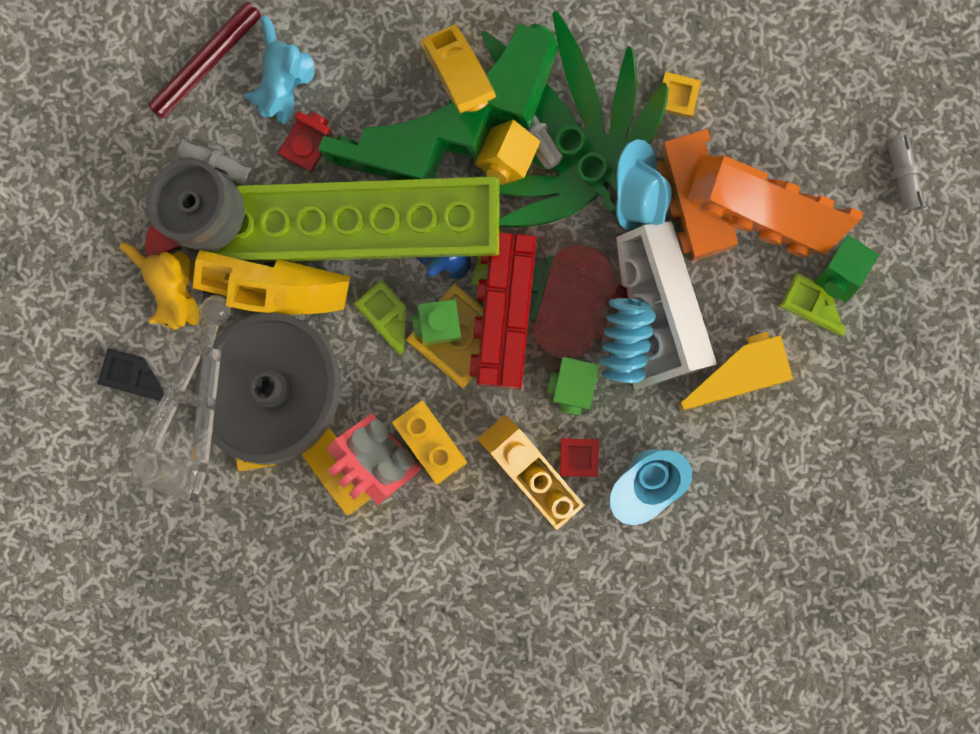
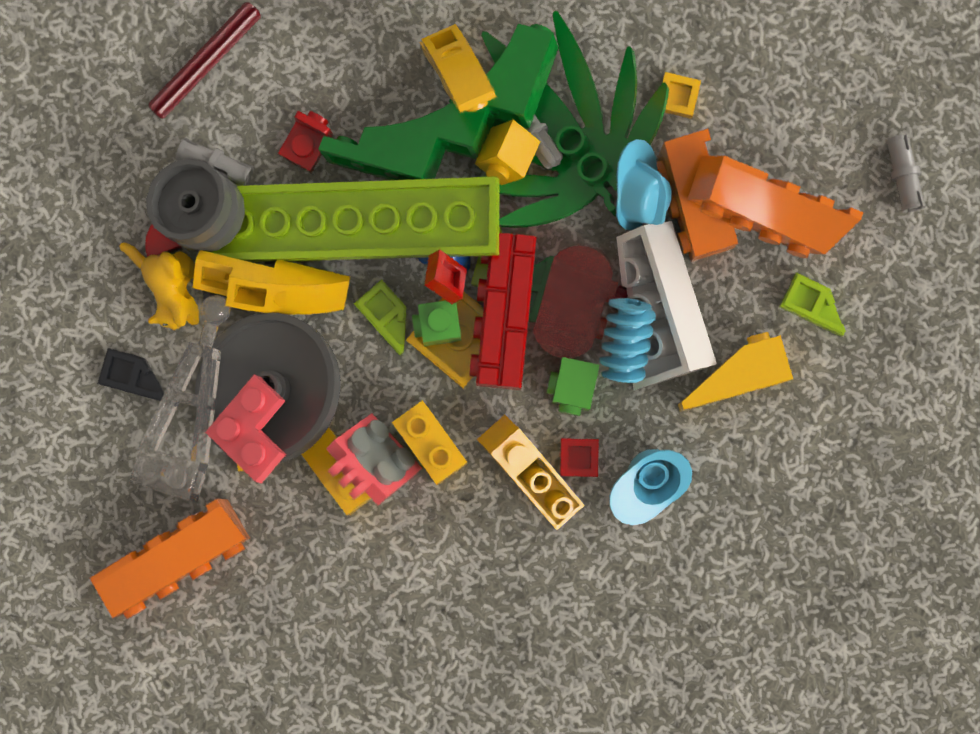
(171, 558): none -> orange wedge
(240, 429): none -> coral plate
(282, 70): medium azure animal -> none
(445, 276): none -> red tile
(846, 269): green brick -> none

